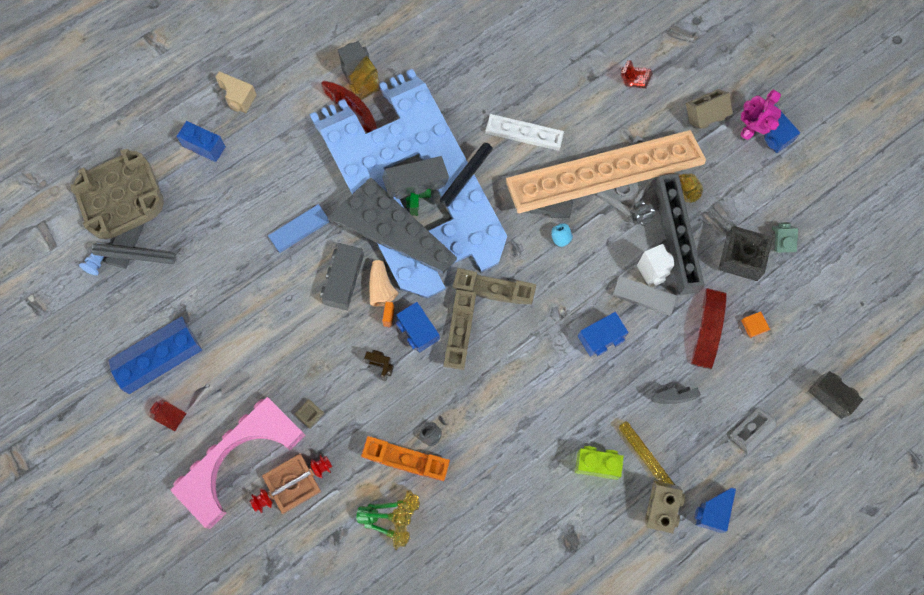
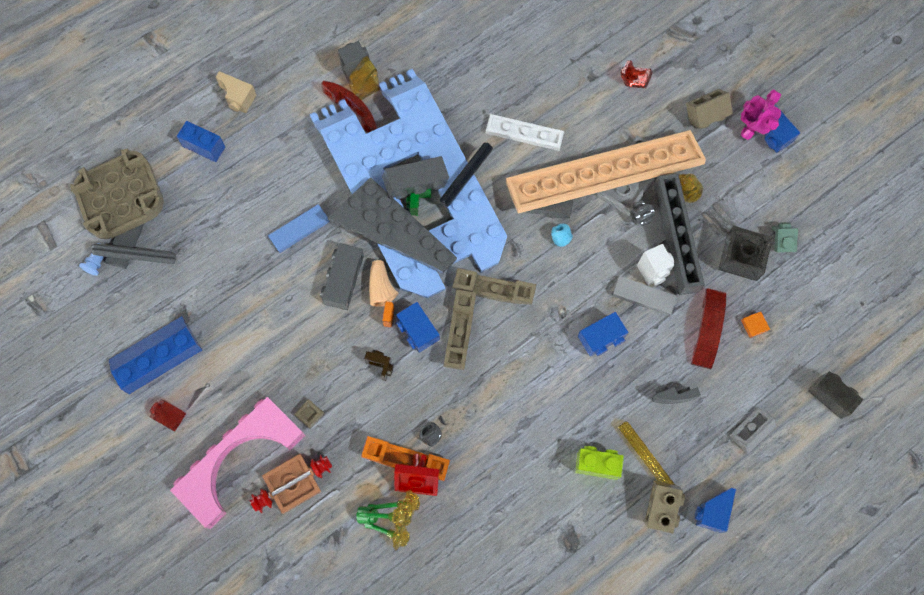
(416, 477): none -> red tile

